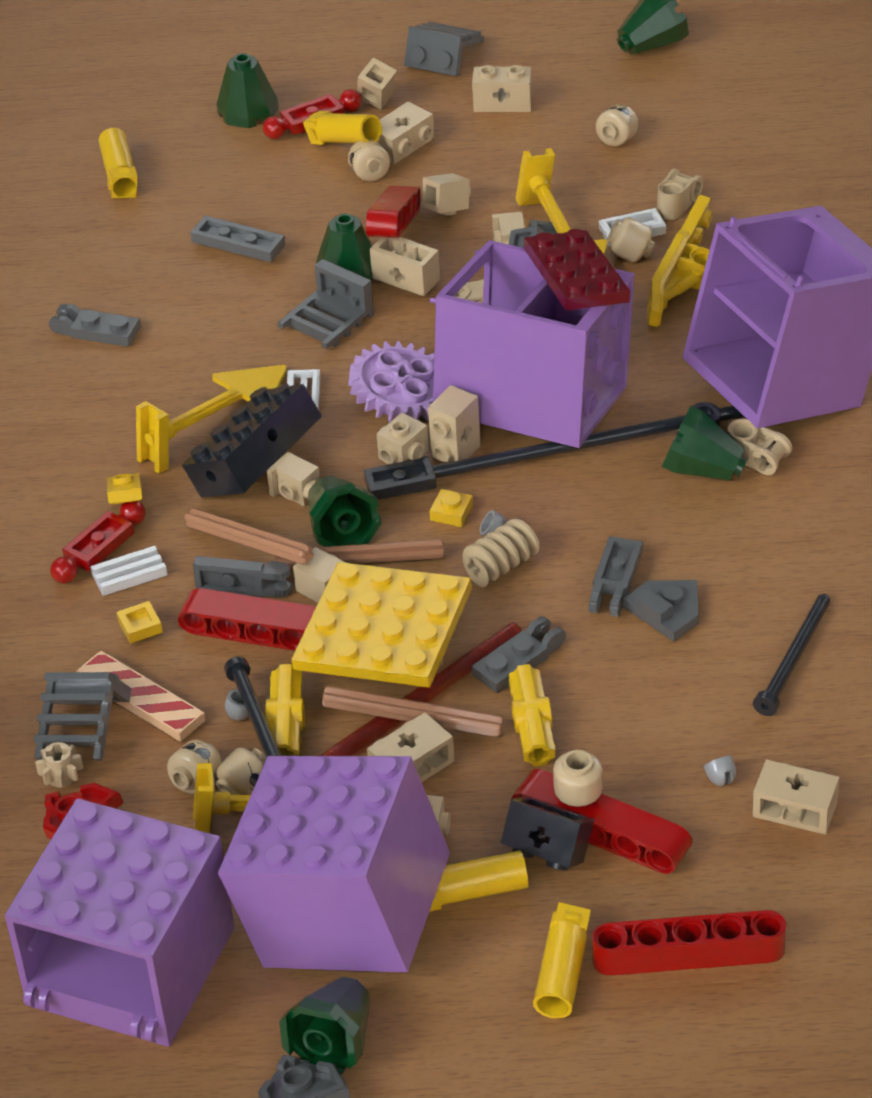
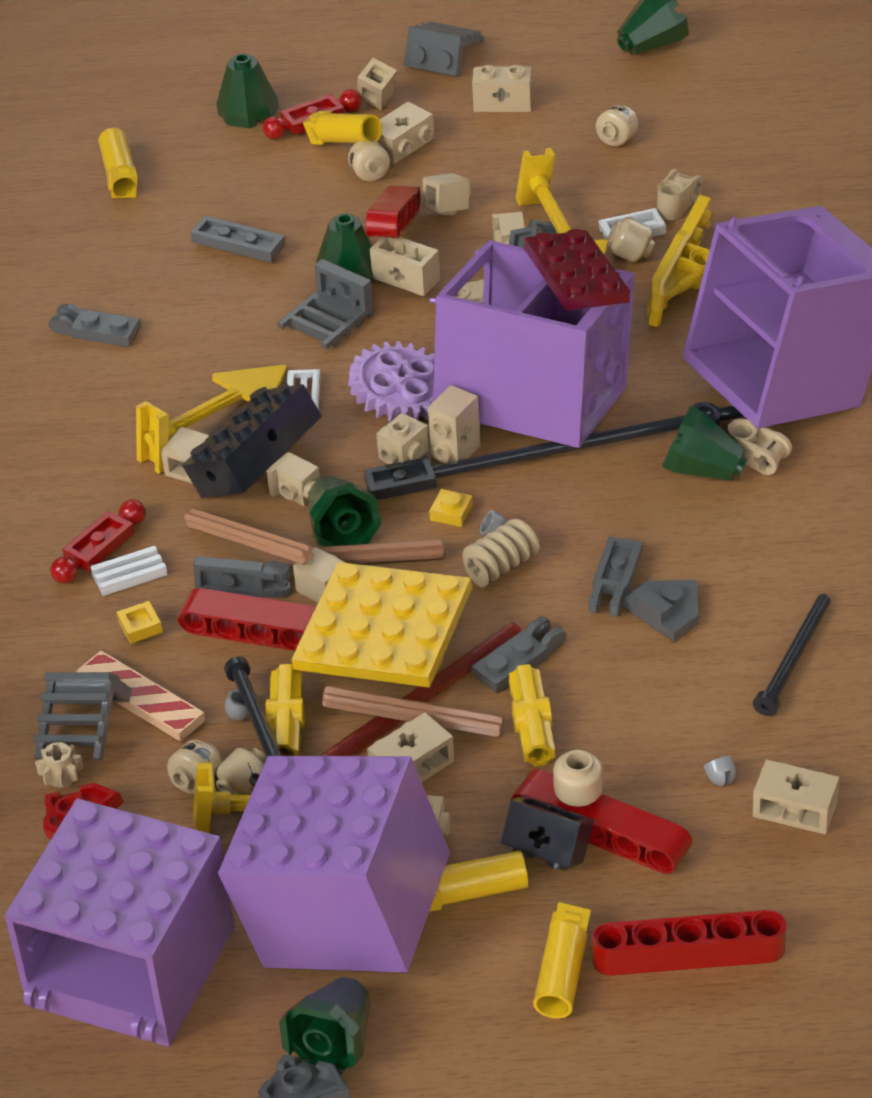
(124, 488): yellow plate -> none
(179, 450): none -> tan brick

